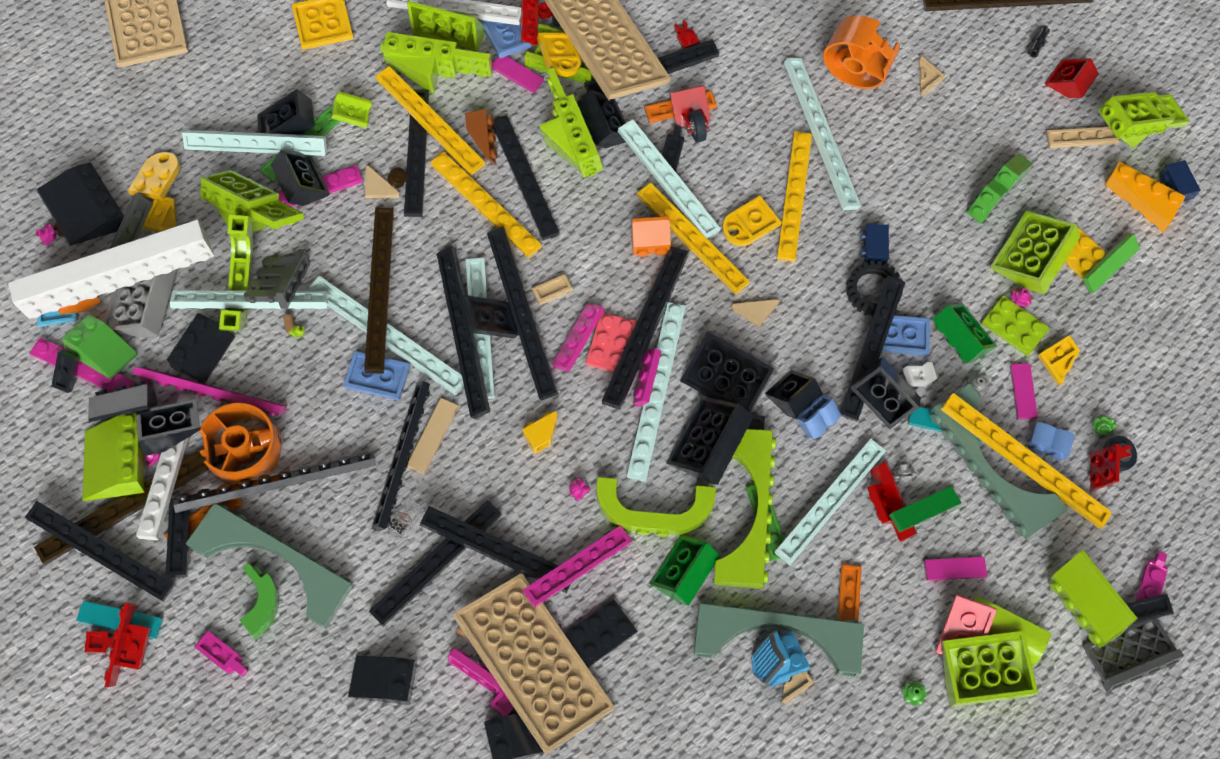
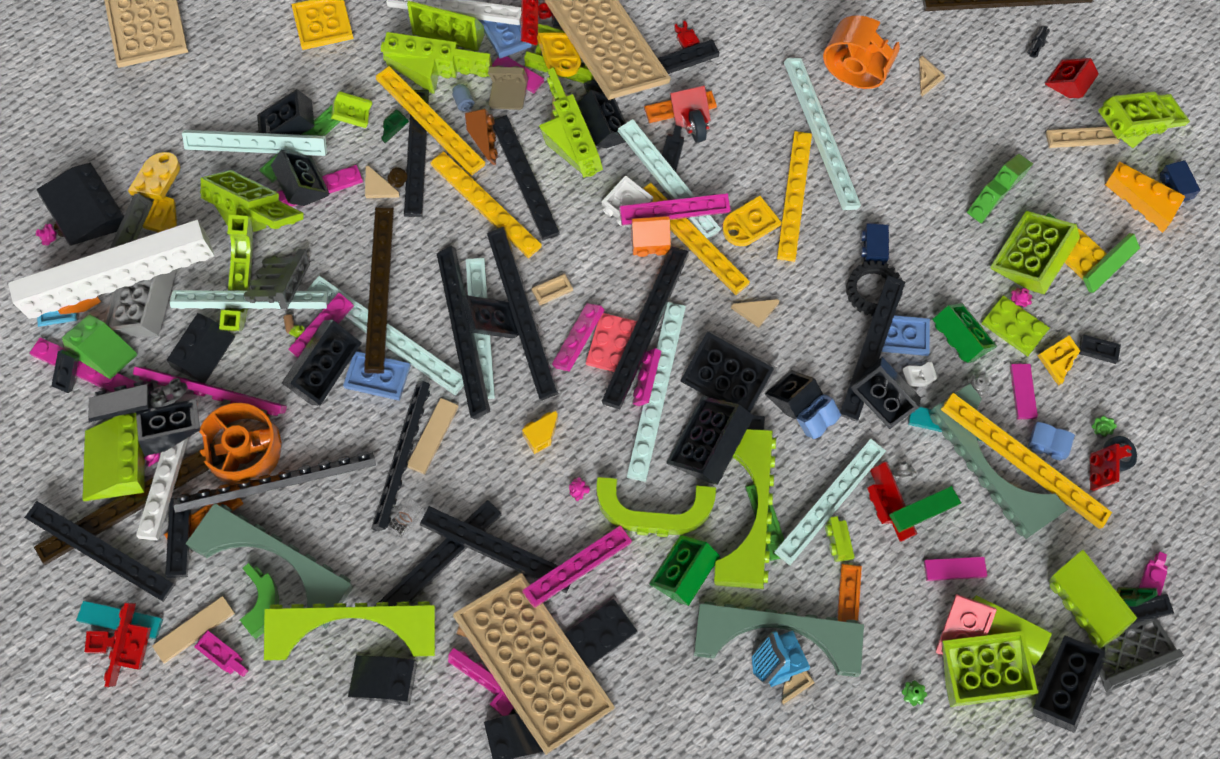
(168, 393): none -> dark grey dish
(193, 629): none -> tan tile
(289, 625): none -> lime arch
(321, 362): none -> black brick
(336, 311): none -> dark pink plate
(393, 125): none -> dark green tile
(463, 97): none -> sand blue brick
(508, 87): none -> dark tan bracket
(623, 194): none -> white plate
(676, 208): none -> dark pink plate
(840, 541): none -> lime bracket
(1069, 684): none -> black brick
(1099, 349): none -> black plate
(1136, 596): none -> dark green tile

